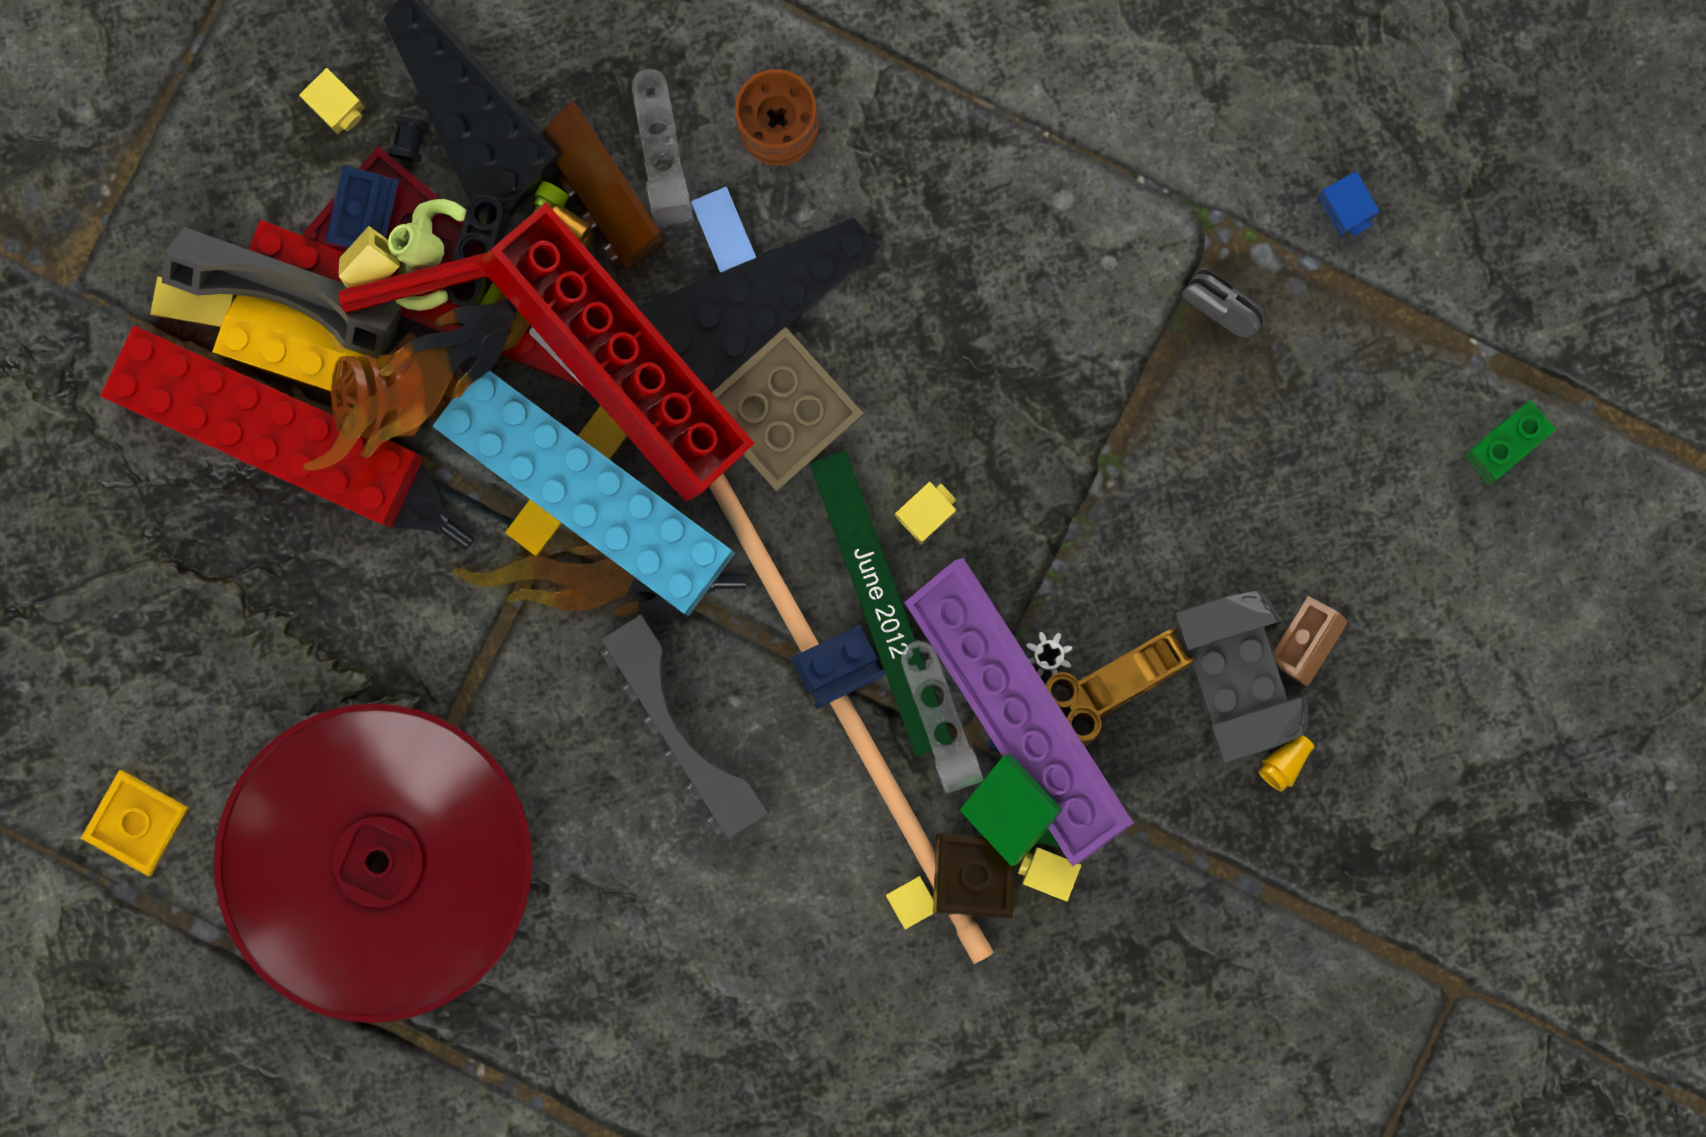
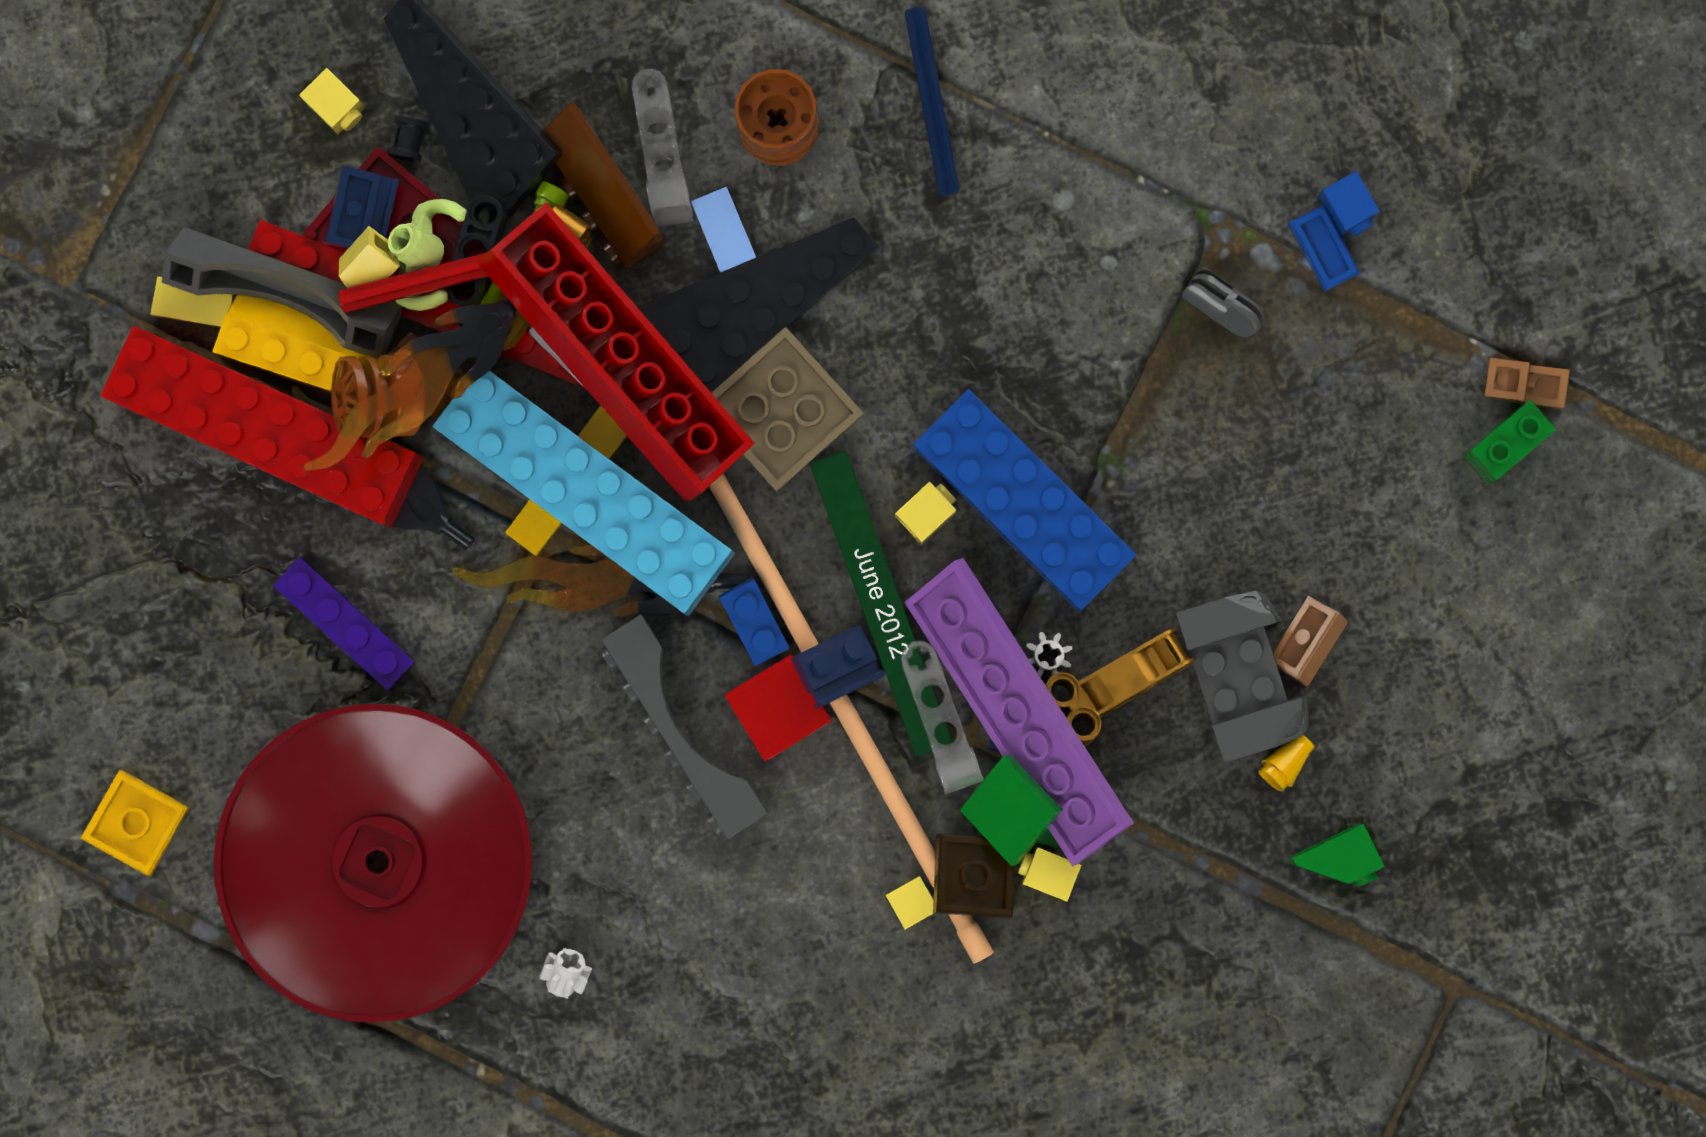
(344, 624): none -> dark purple plate
(565, 973): none -> white gear
(753, 621): none -> blue plate
(776, 709): none -> red tile
(932, 101): none -> dark blue axle
(1023, 500): none -> blue brick
(1323, 248): none -> blue tile
(1342, 857): none -> green slope
(1523, 382): none -> medium nougat slope

